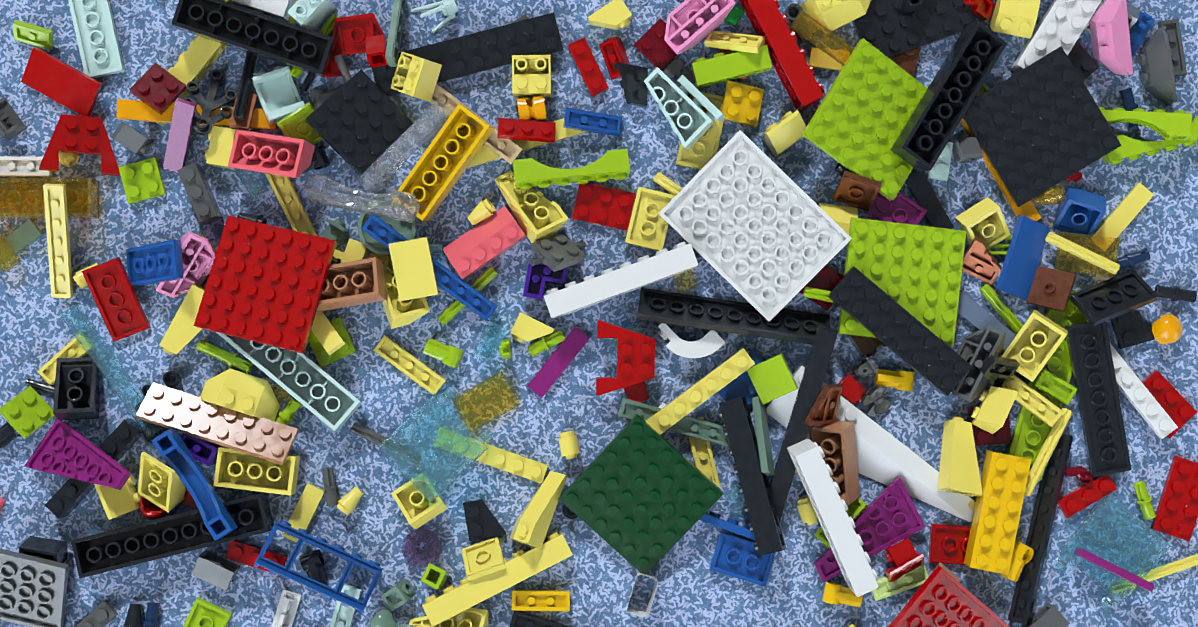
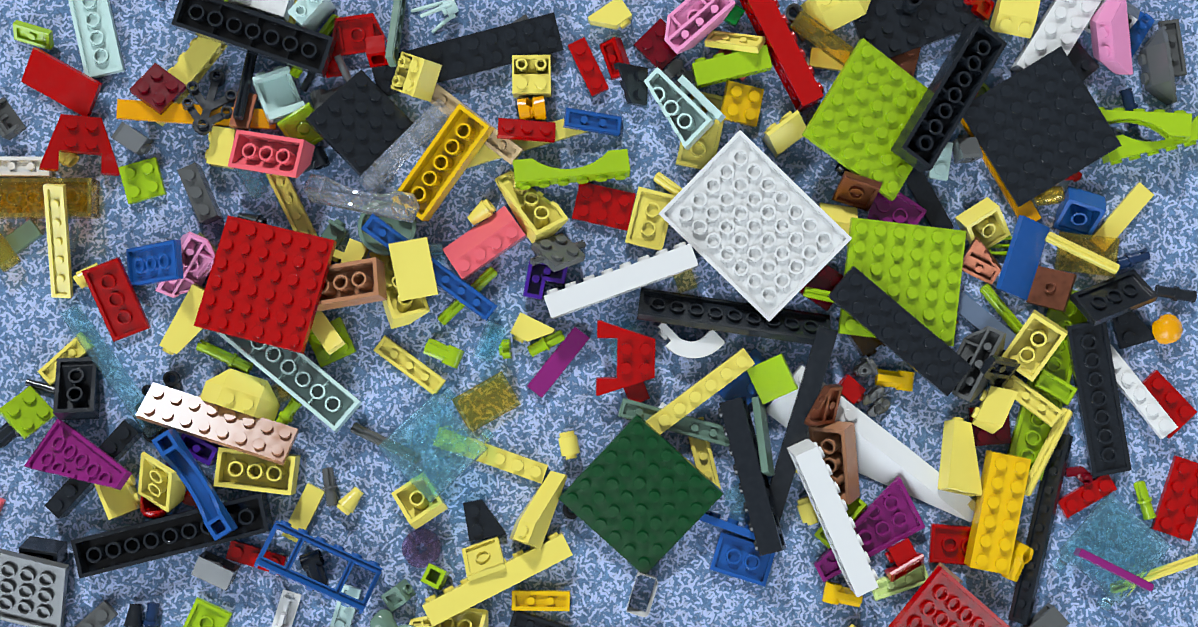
(179, 134): tile -> none

